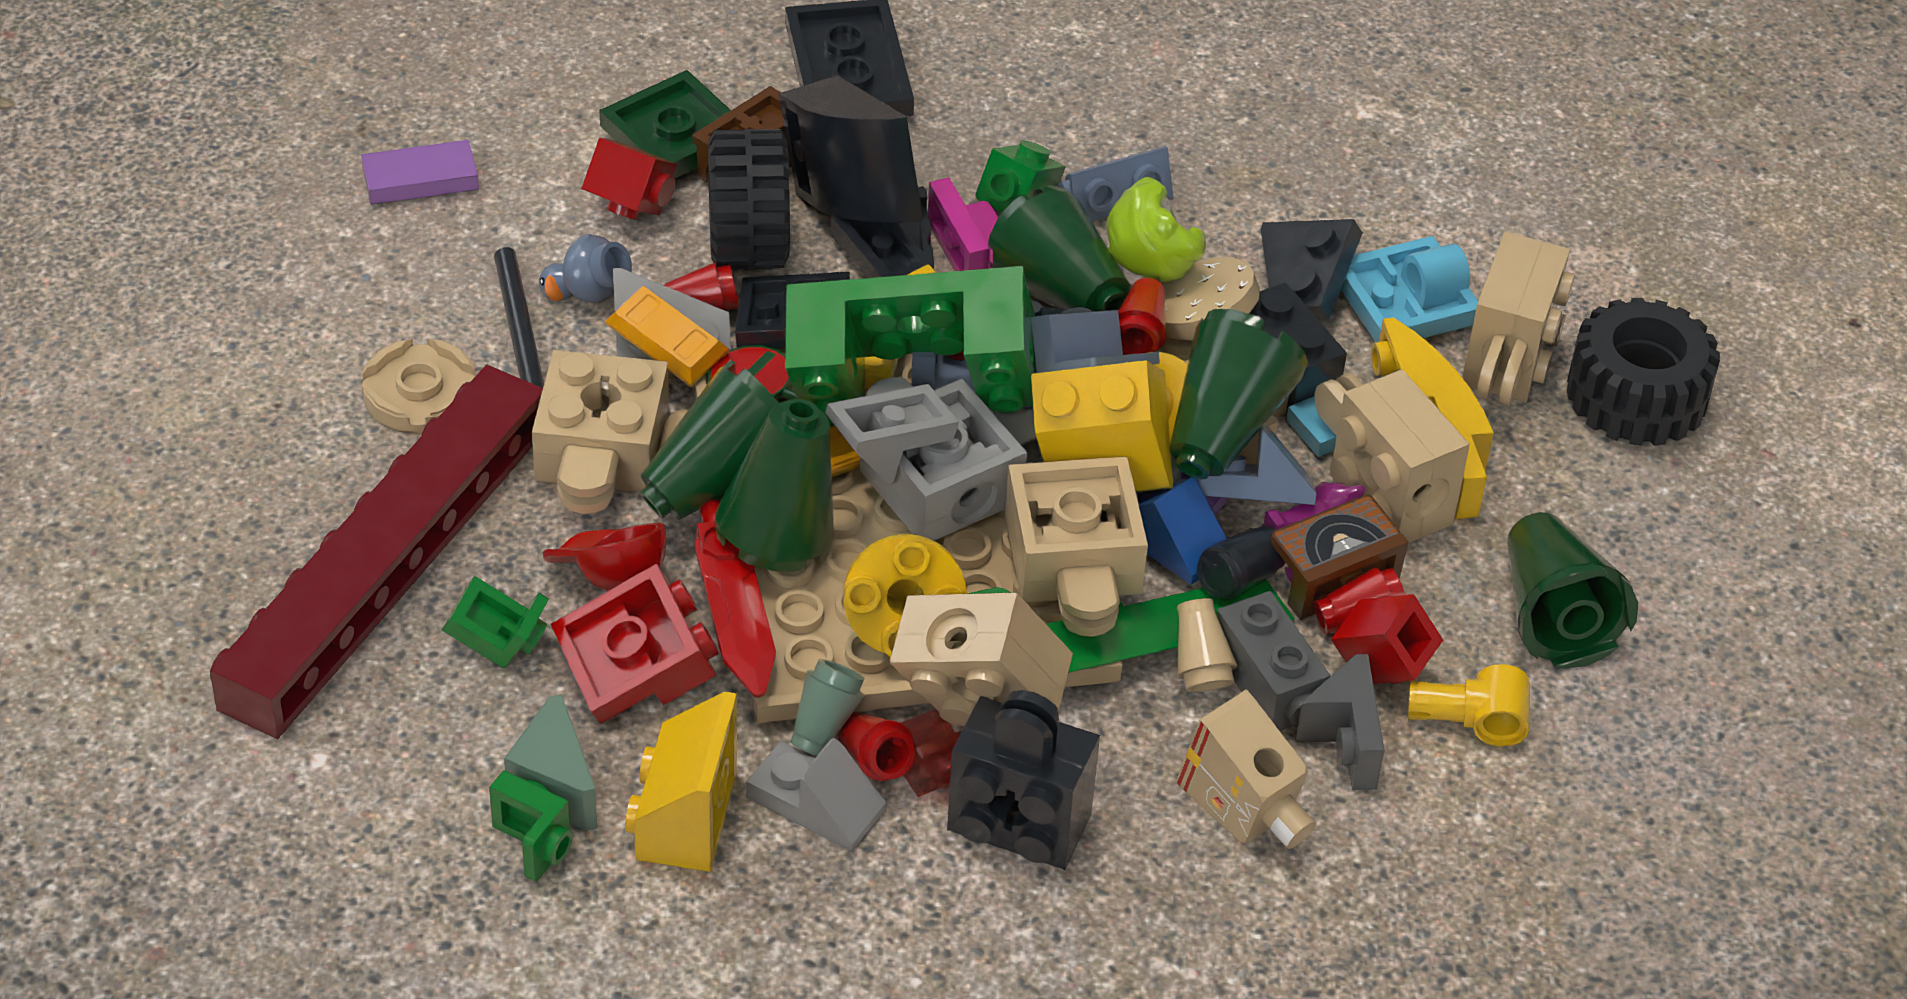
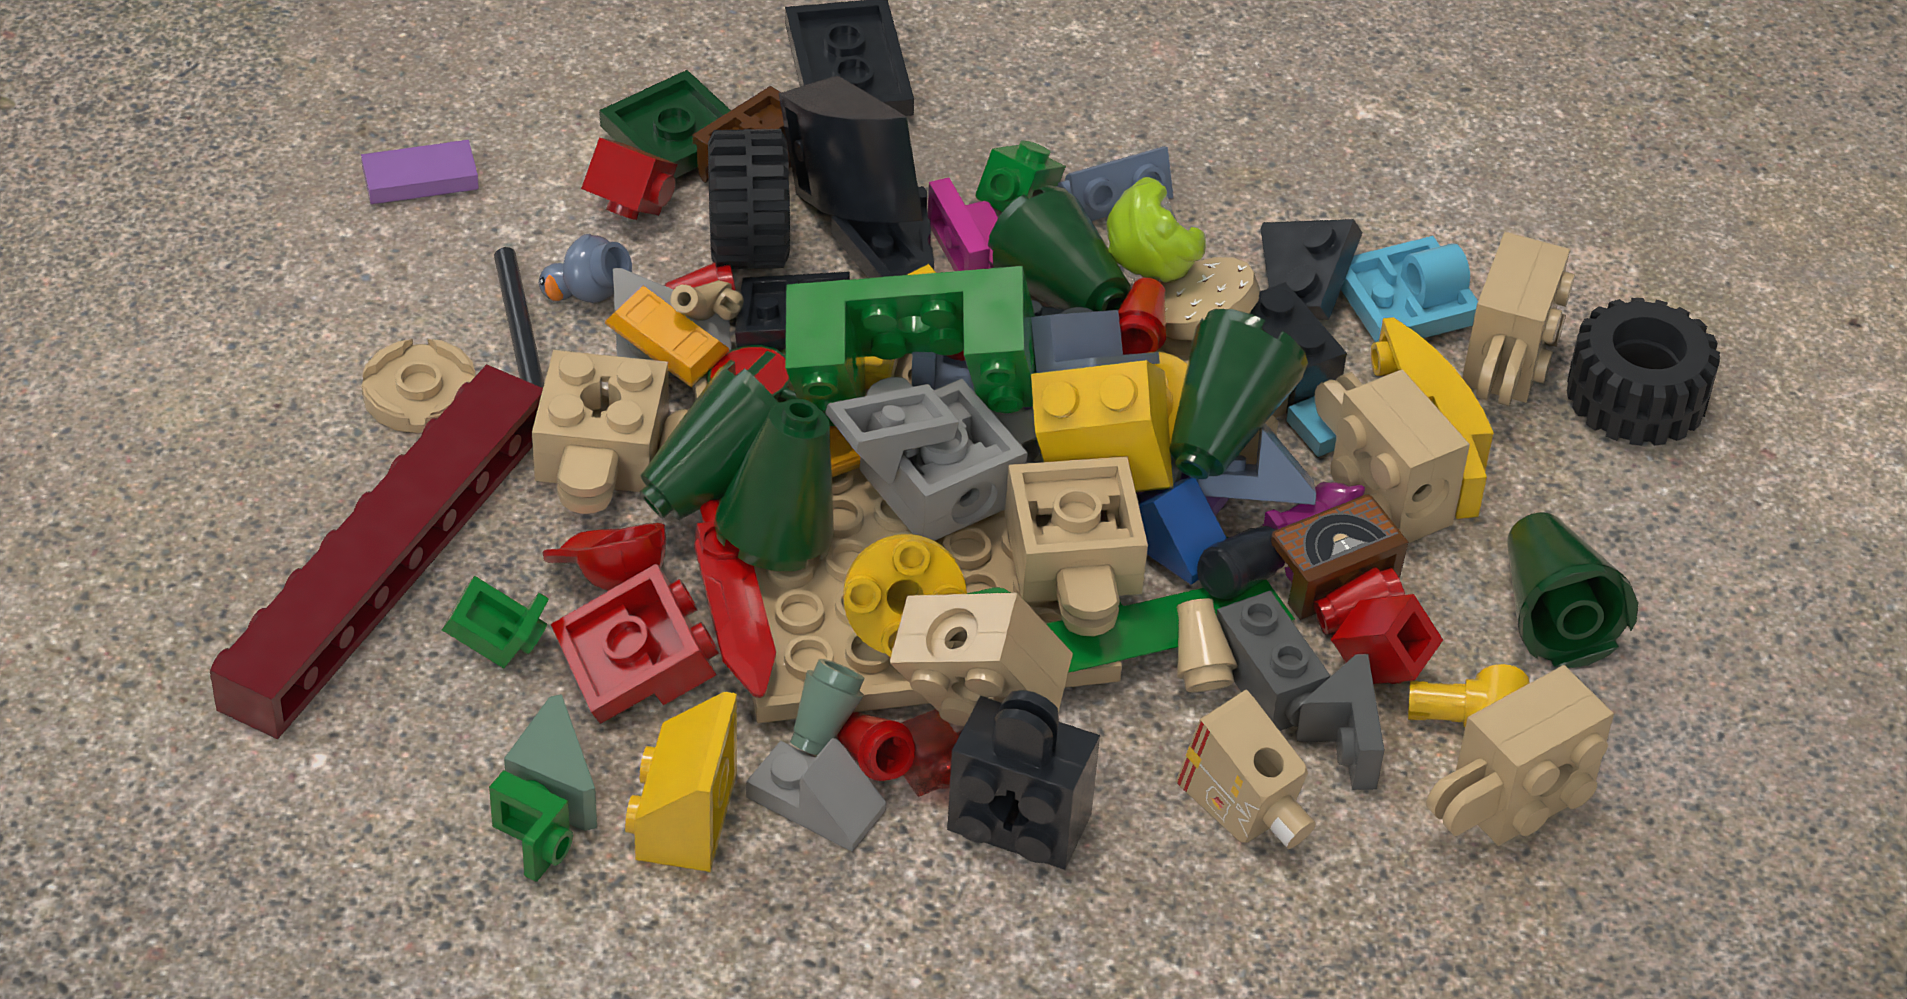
(706, 300): none -> tan arm
(1525, 759): none -> tan brick

